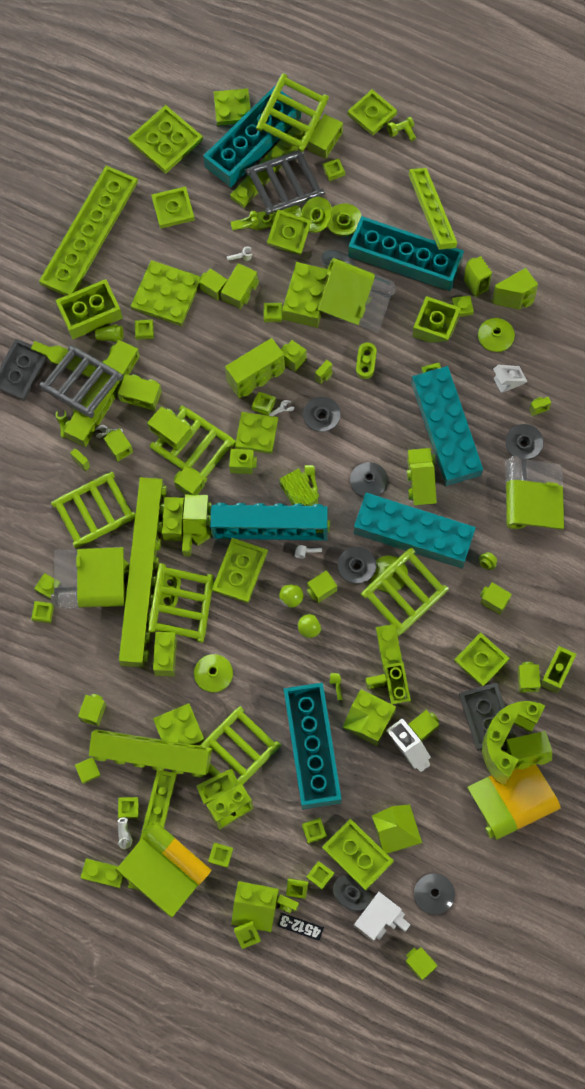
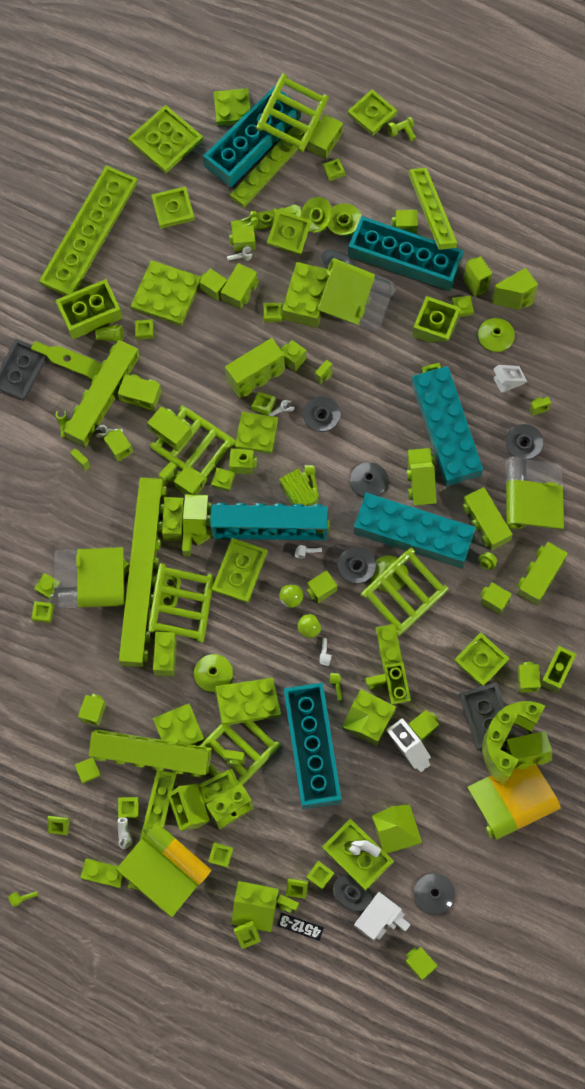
(16, 900): none -> lime hand
(58, 825): none -> lime slope
(75, 402): dark grey bar -> none
(75, 495): lime bar -> none
(168, 473): none -> lime plate
(188, 807): none -> lime brick
(223, 479): none -> lime plate
(234, 758): none -> lime plate
(242, 237): none -> lime brick
(247, 701): none -> lime plate
(286, 203): dark grey bar -> none
(314, 830): lime tile -> none
(325, 658): none -> white hand
(364, 845): none -> white arm
(366, 362): lime plate -> none
(406, 220): none -> lime brick
(487, 519): none -> lime brick
(541, 573): none -> lime brick

